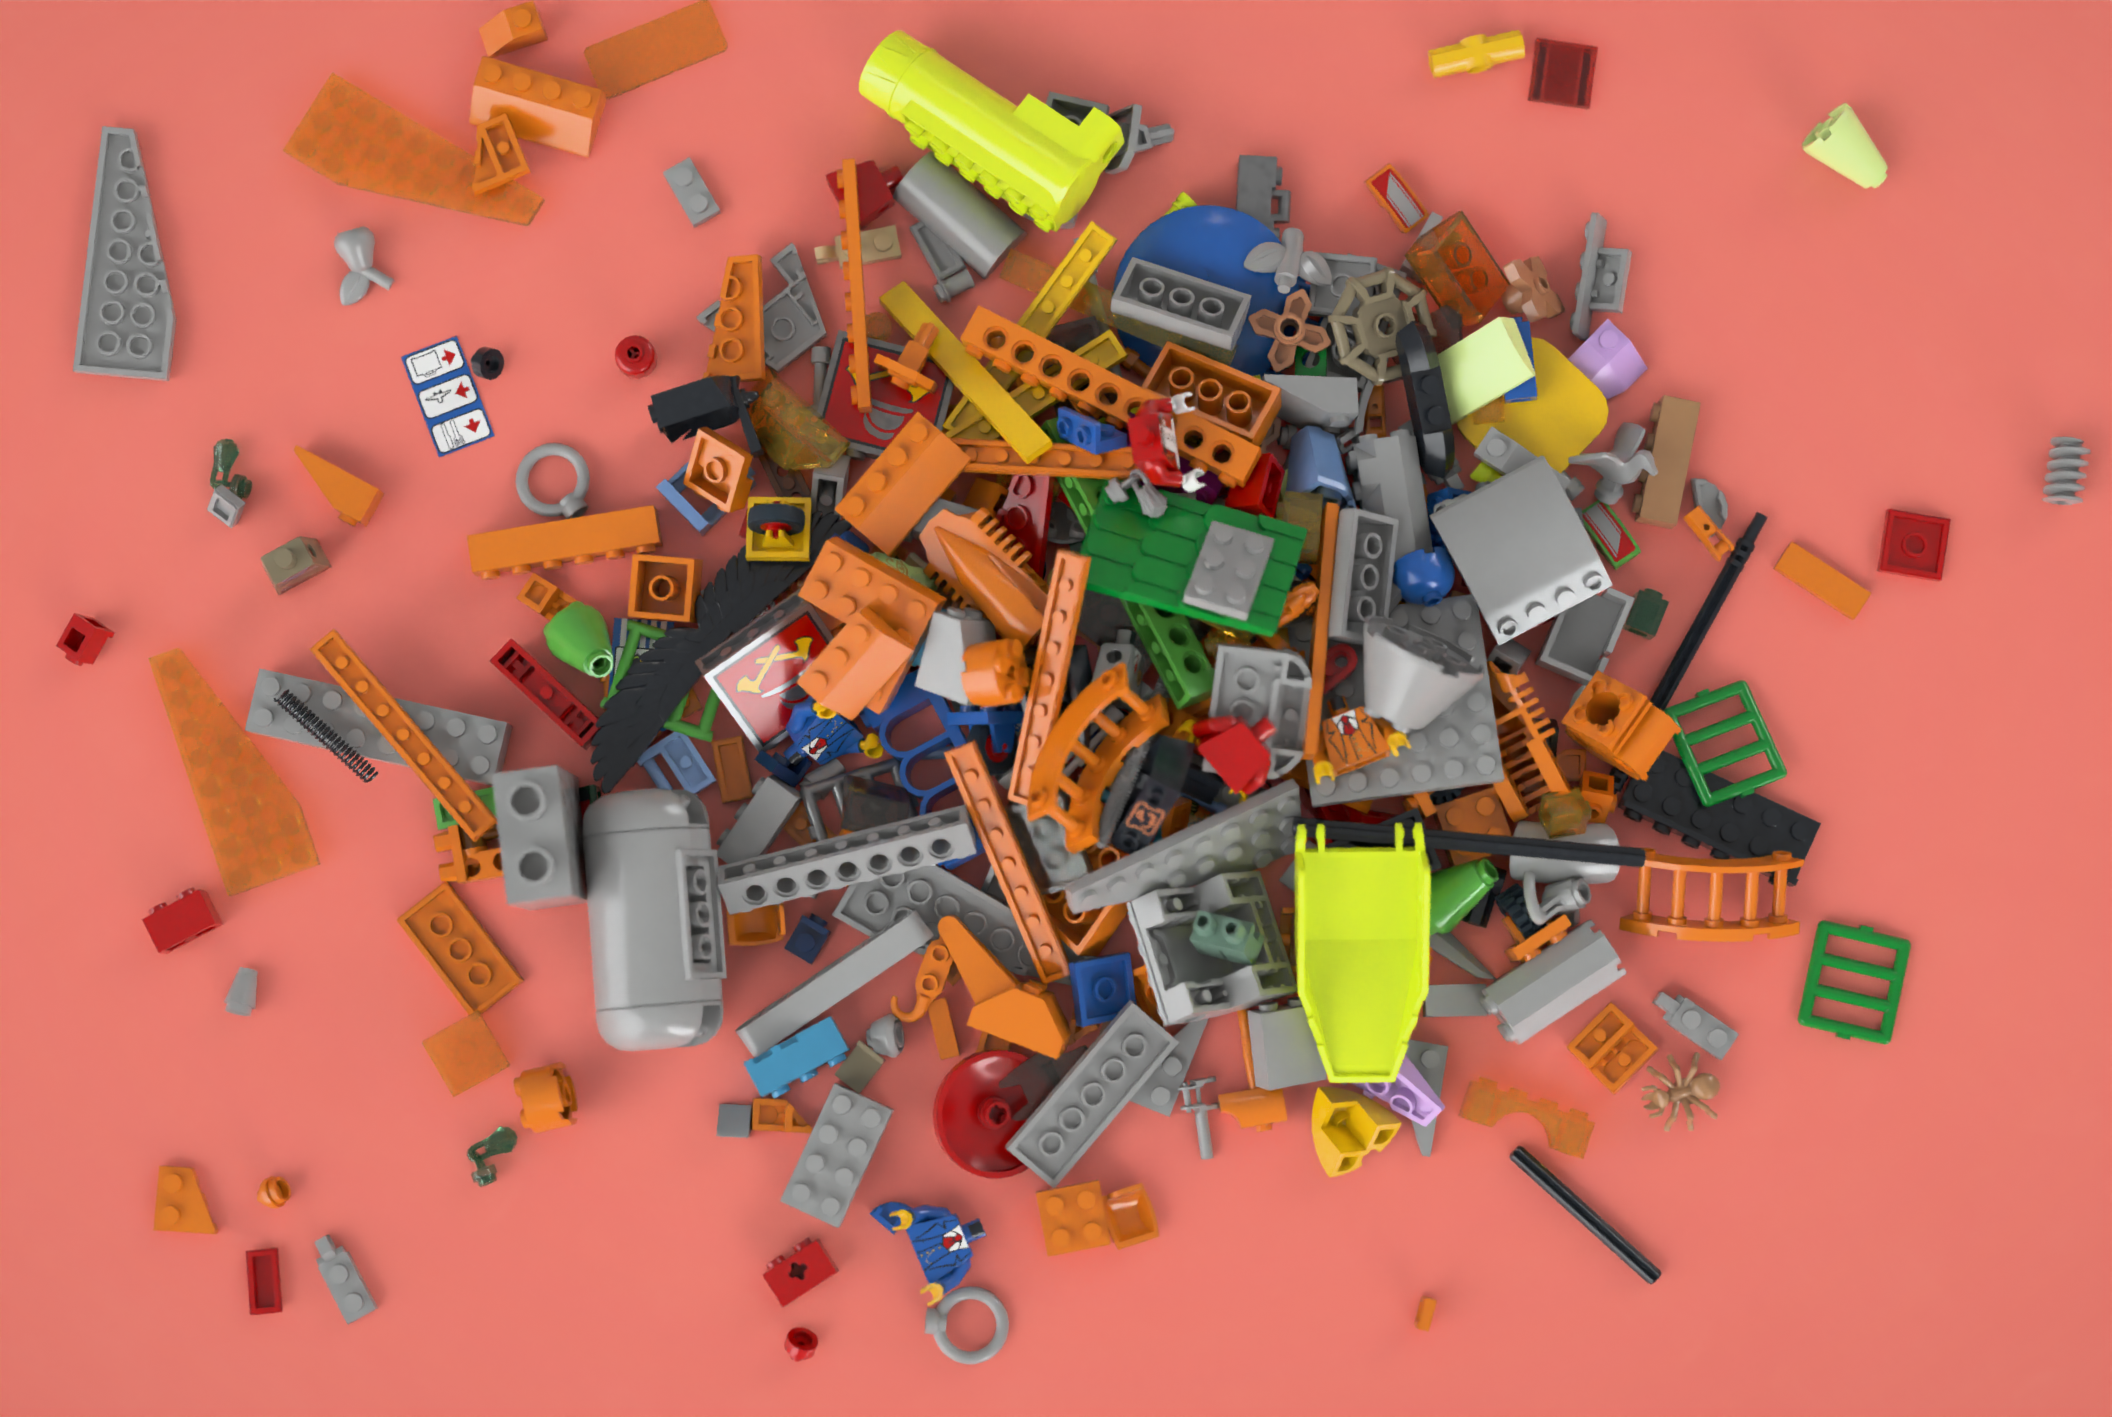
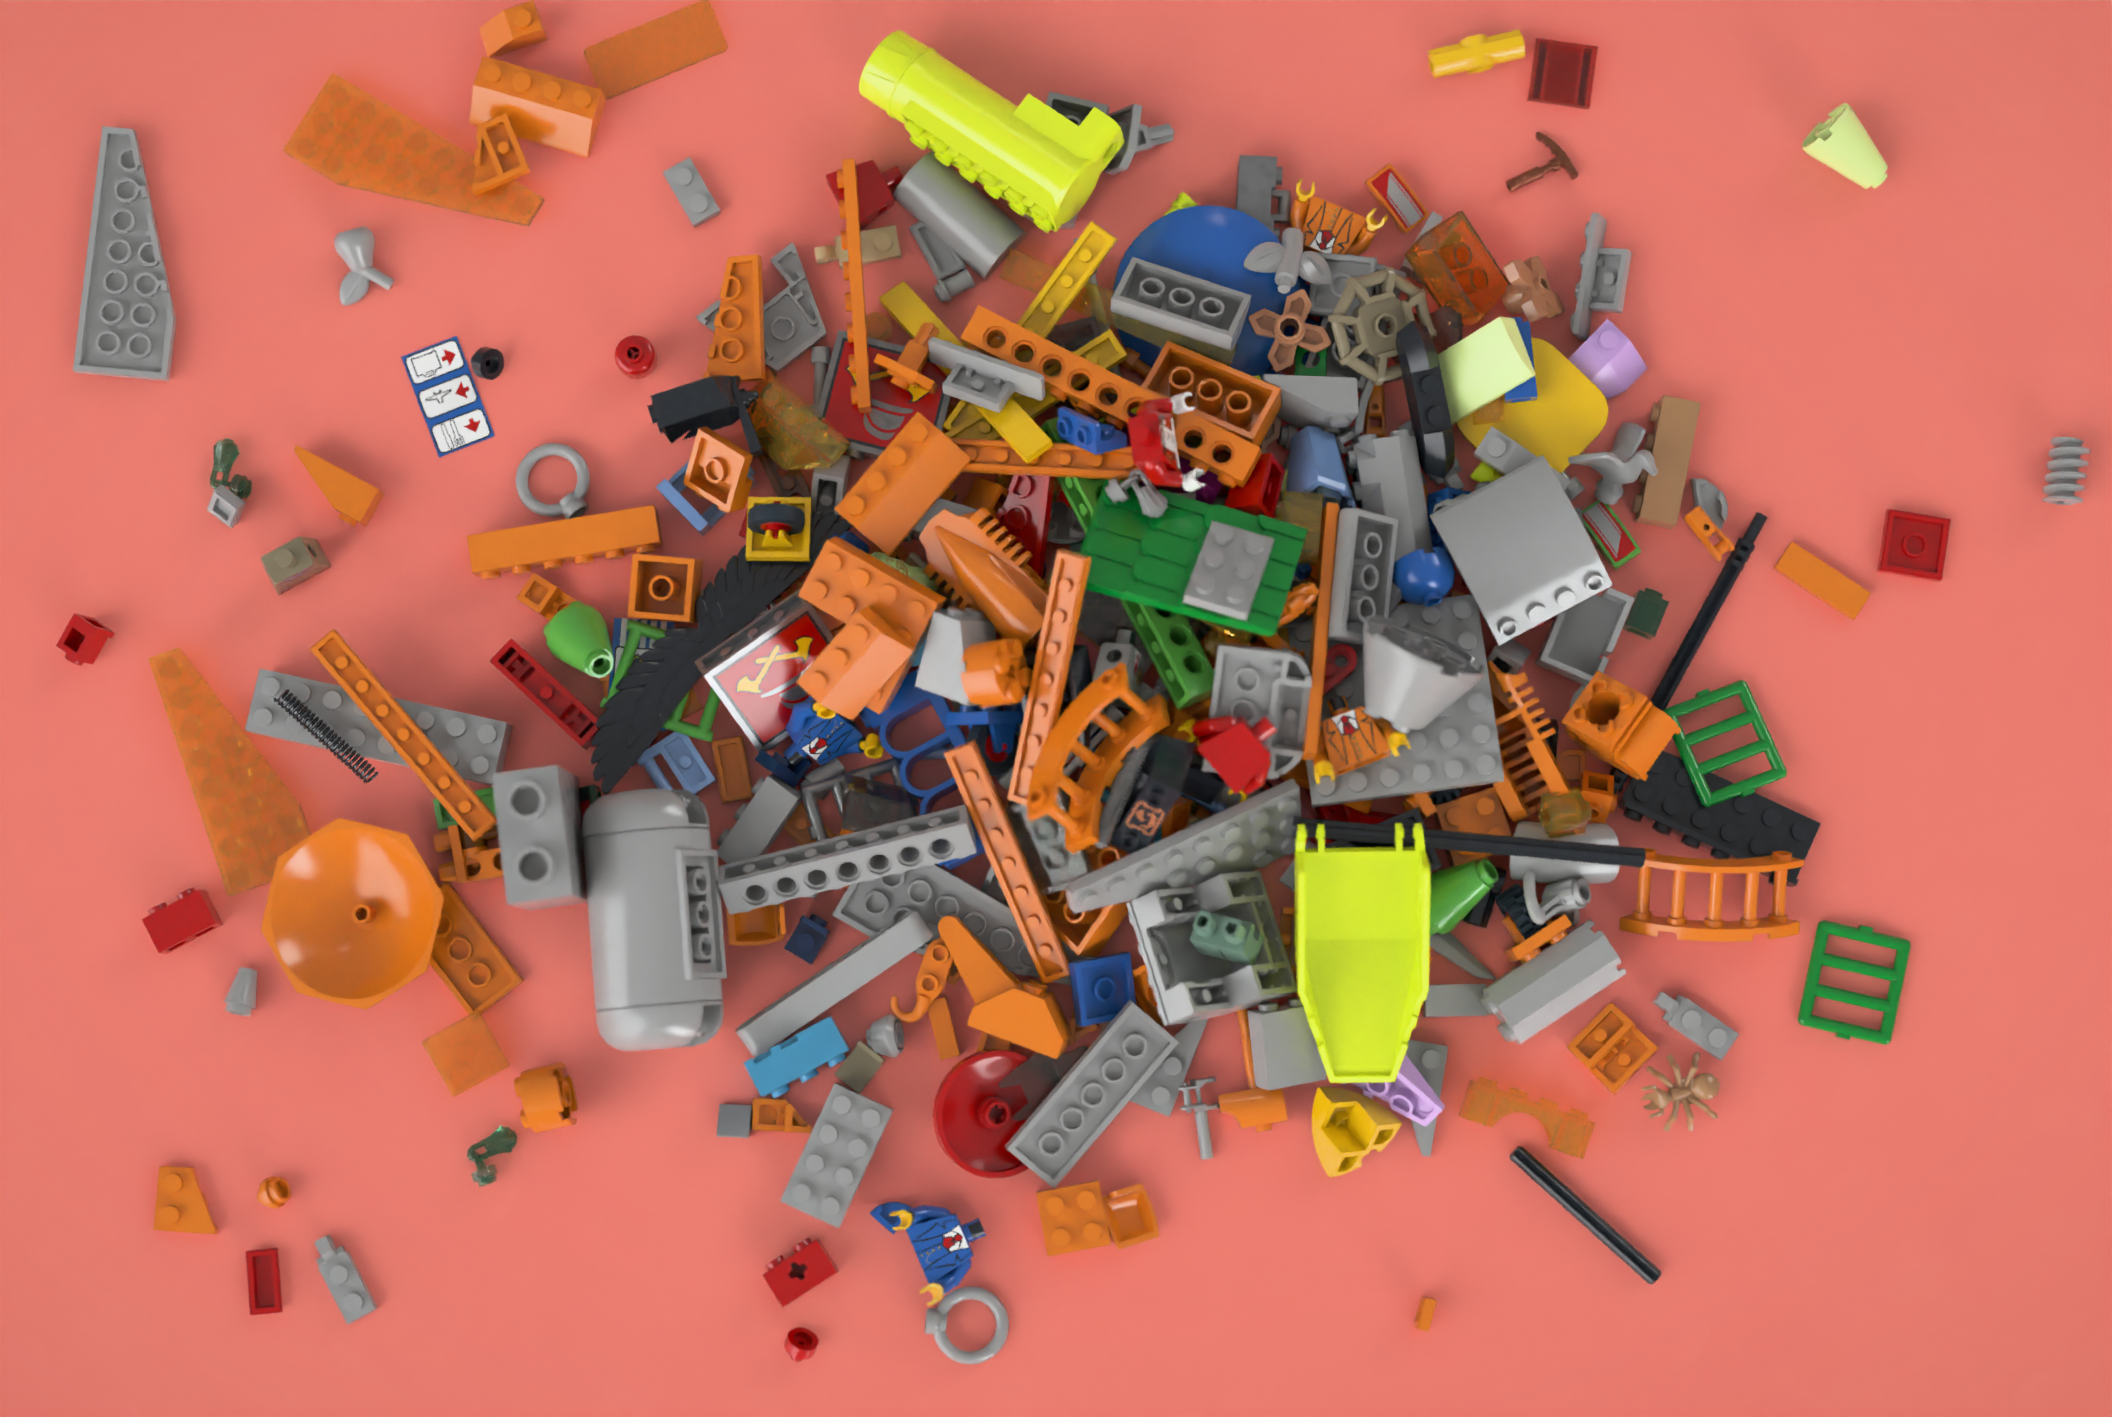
(352, 913): none -> orange piece
(983, 378): none -> light grey bracket
(1331, 227): none -> orange torso
(1537, 173): none -> copper piece

